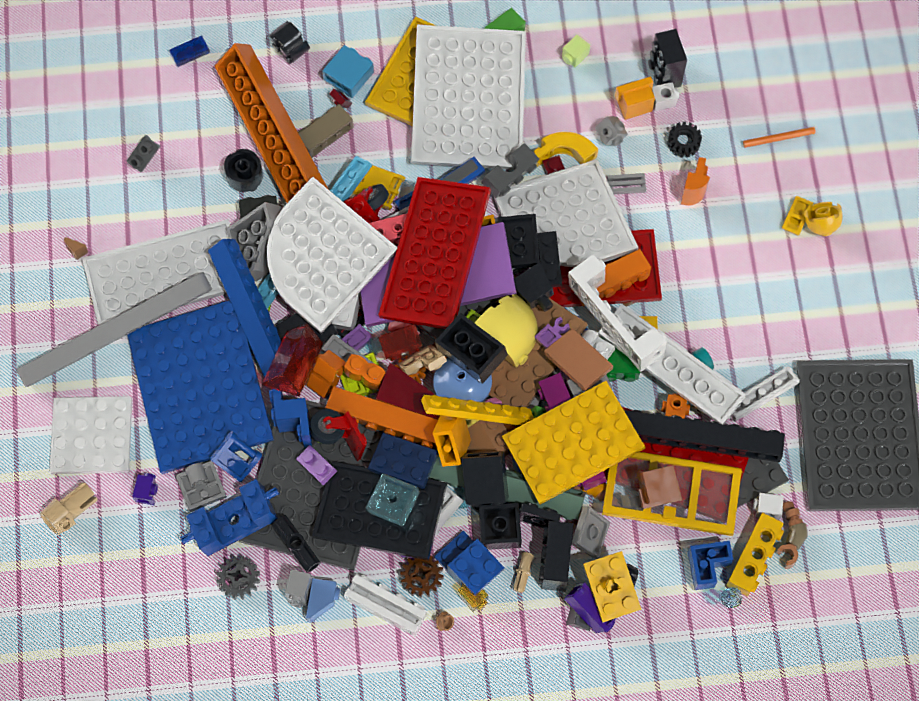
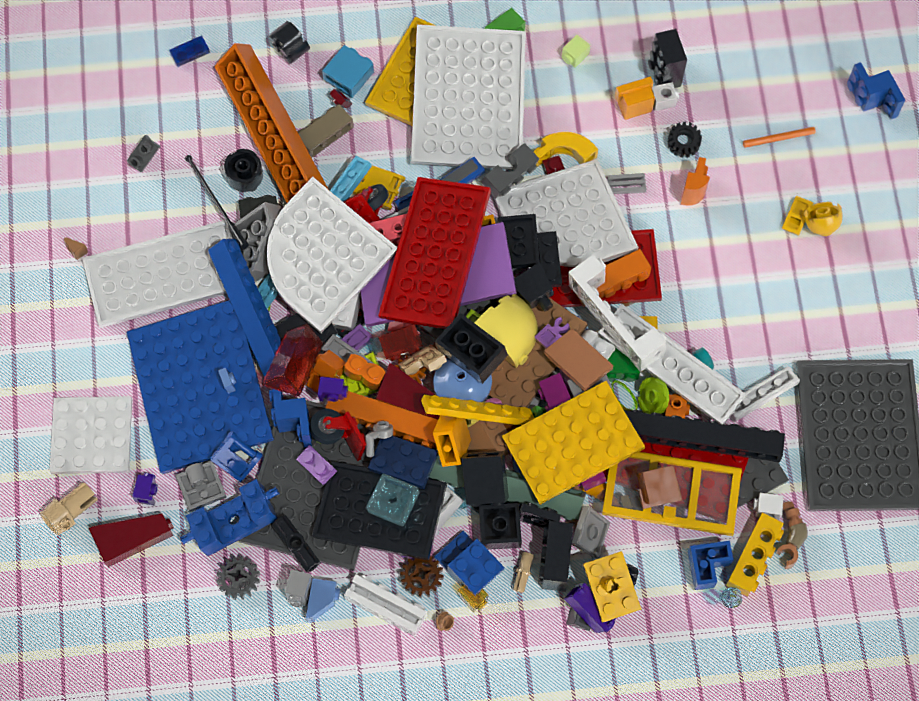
(114, 329): light grey beam -> none
(128, 537): none -> dark red slope
(228, 380): none -> medium blue plate
(232, 227): none -> black piece
(332, 389): none -> dark purple brick
(380, 430): none -> light grey plate
(611, 131): light grey brick -> none
(635, 401): none -> clear neon green piece
(653, 396): none -> lime tile
(875, 91): none -> blue bracket

